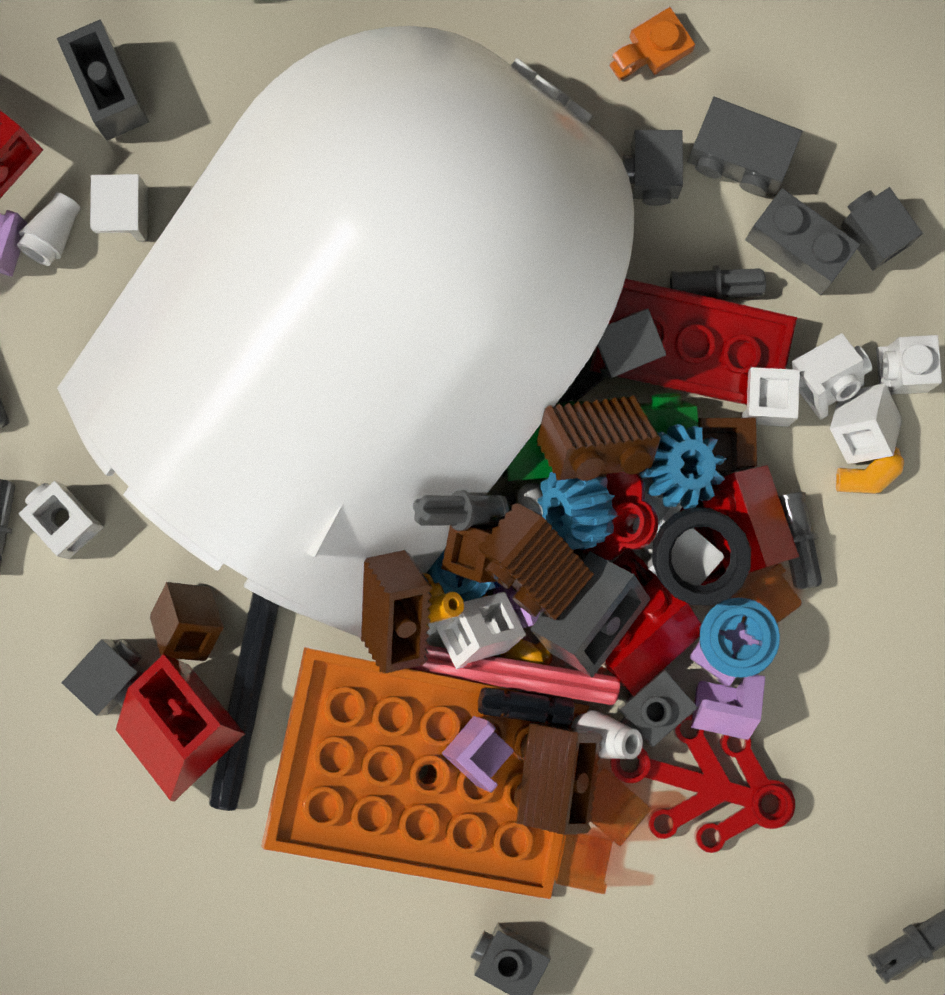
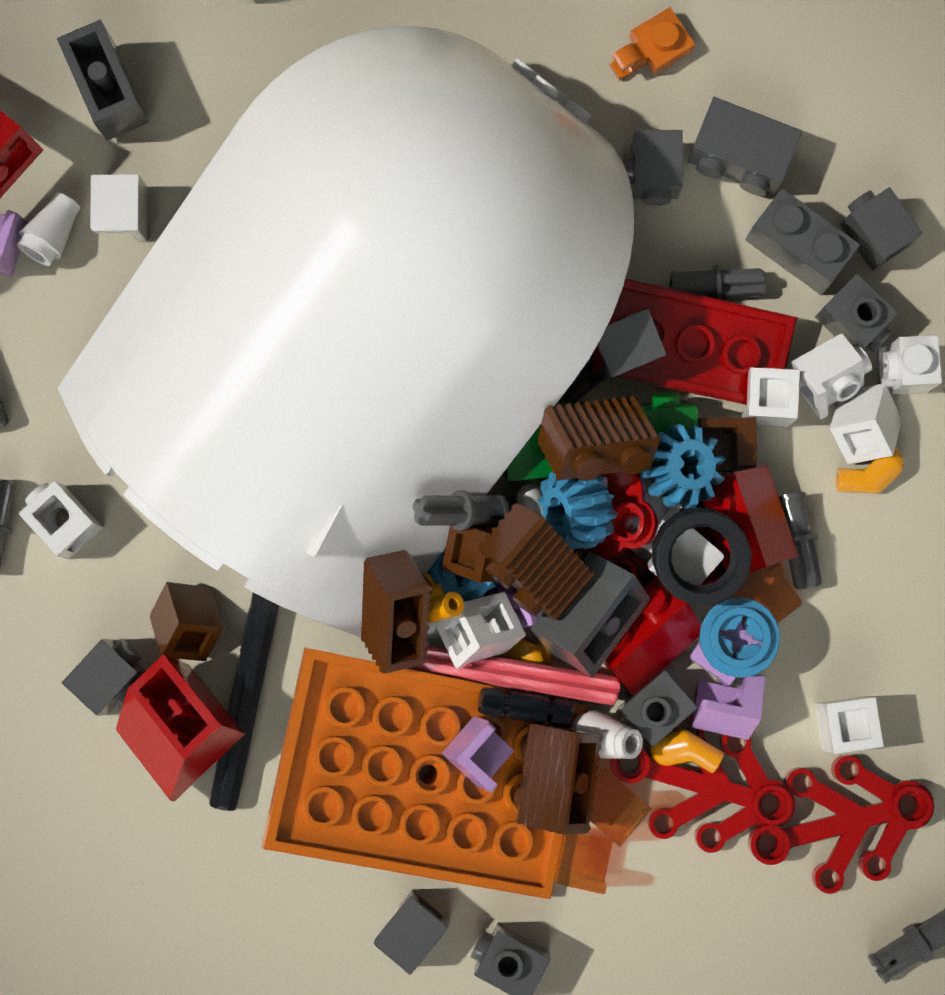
(411, 932): none -> dark grey panel
(684, 747): none -> light orange arm
(849, 725): none -> white panel
(849, 822): none -> red plant
(858, 315): none -> dark grey brick

